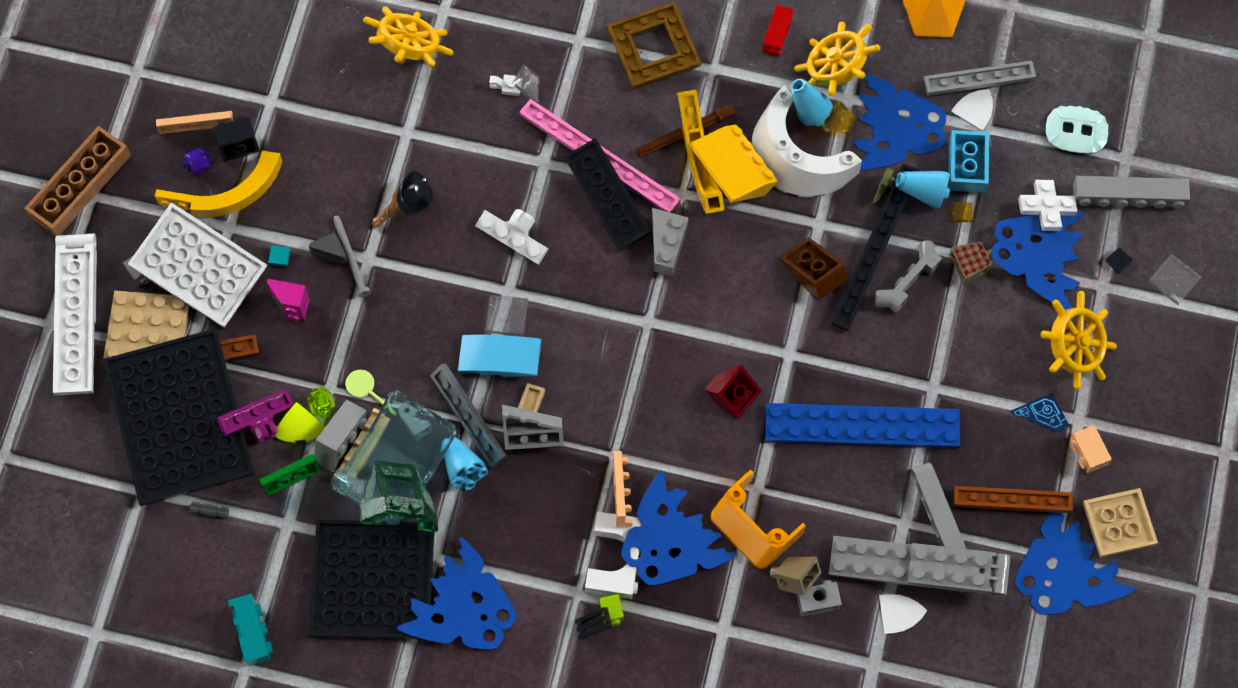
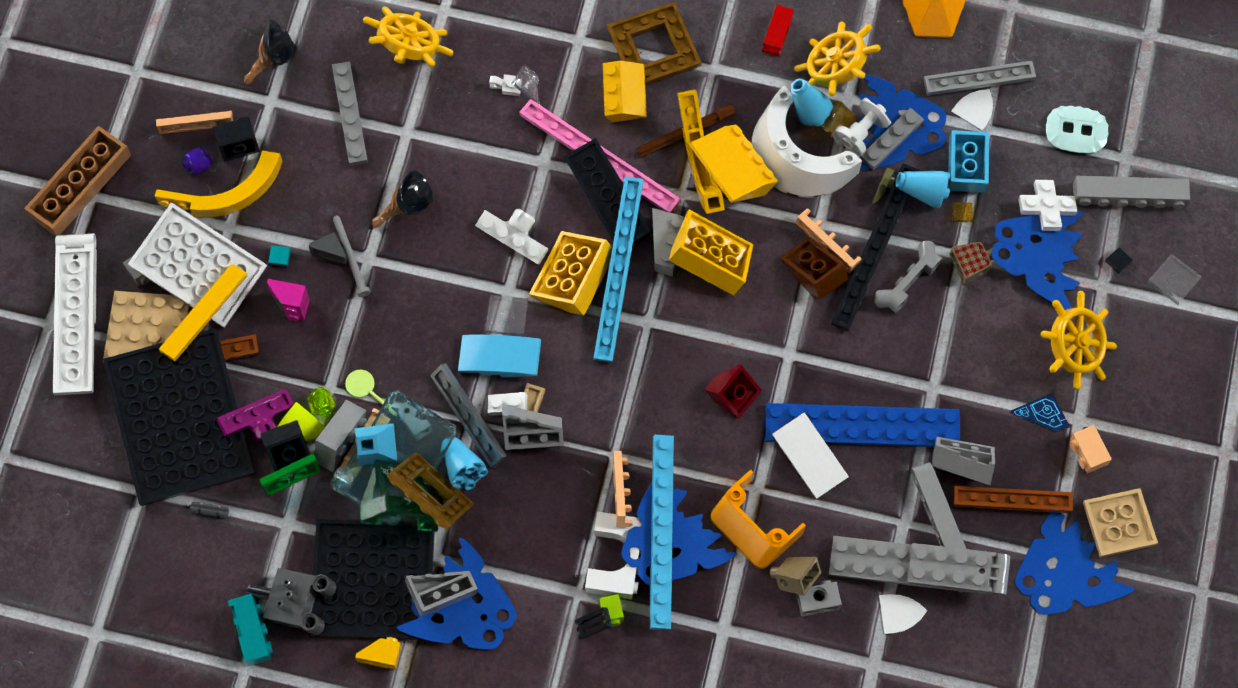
(203, 312): none -> yellow tile
(274, 48): none -> black hat
(285, 445): none -> black brick
(293, 599): none -> dark grey piece
(349, 113): none -> light grey plate
(375, 444): none -> medium azure slope
(381, 653): none -> yellow slope
(416, 465): none -> pearl gold plate
(440, 590): none -> light grey wedge
(516, 400): none -> white plate
(573, 272): none -> yellow slope
(618, 269): none -> medium azure plate
(624, 91): none -> yellow slope
(661, 532): none -> medium azure plate
(711, 253): none -> yellow slope
(810, 455): none -> white tile
(819, 236): none -> light nougat hinge
(853, 137): none -> white piece
(892, 138): none -> light grey plate
(964, 459): none -> light grey wedge

